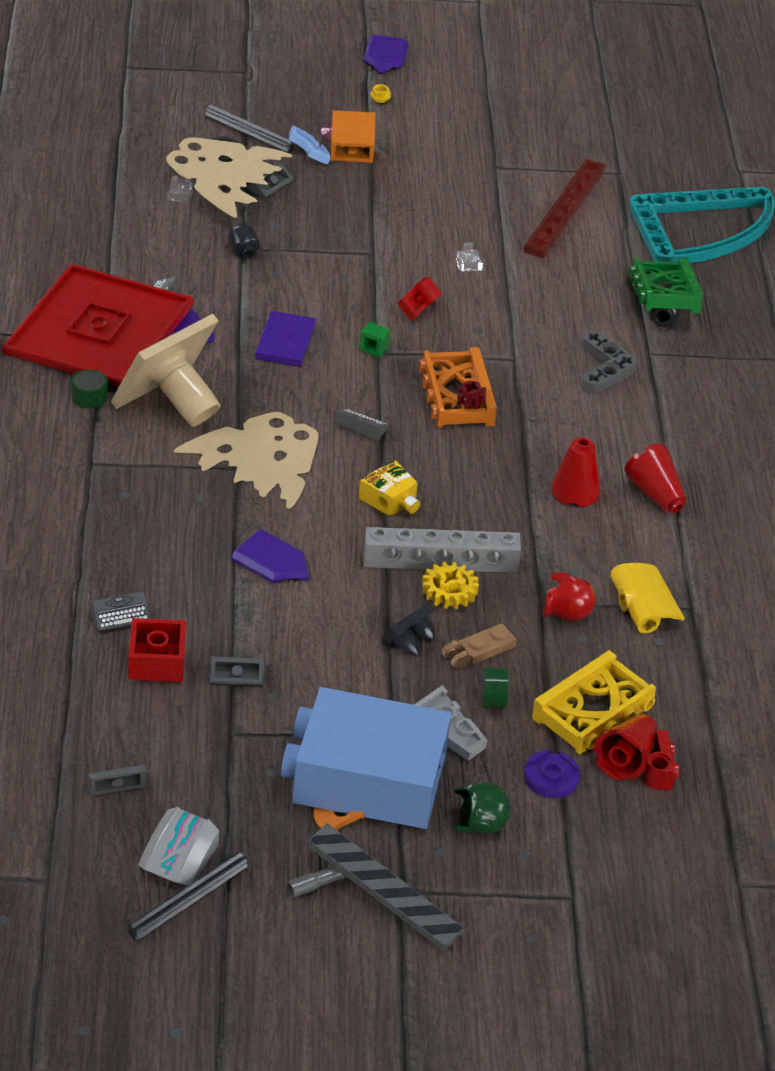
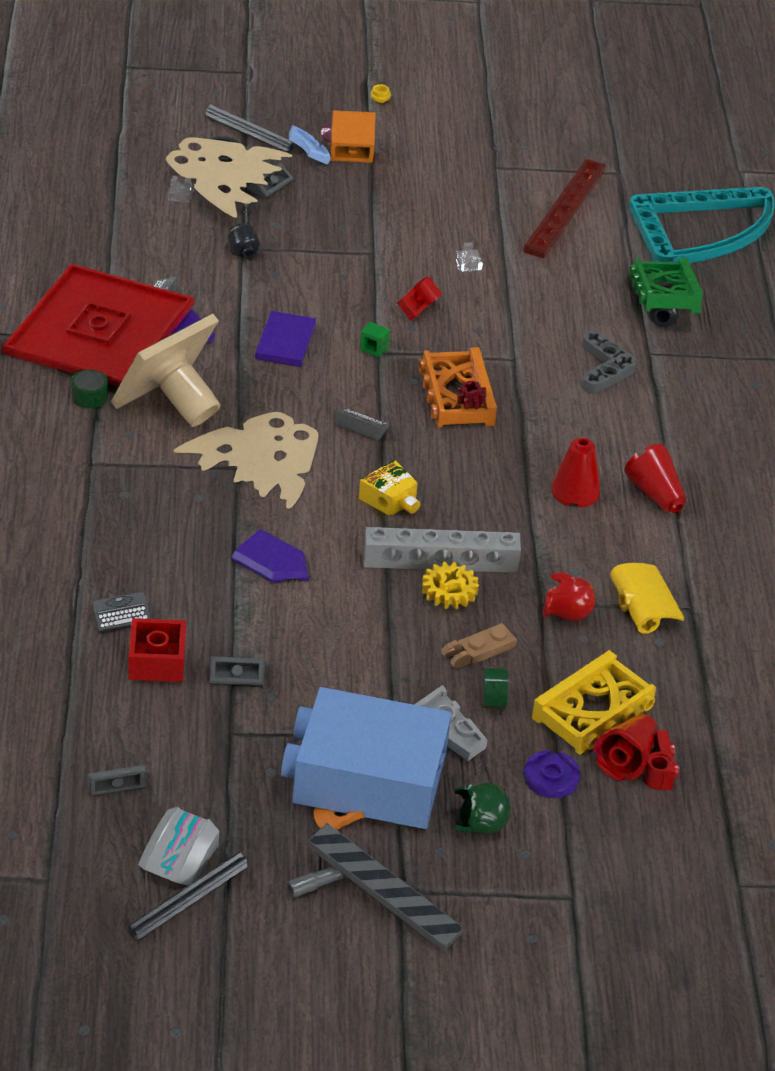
(385, 52): dark purple tile -> none
(402, 633): black tile -> none

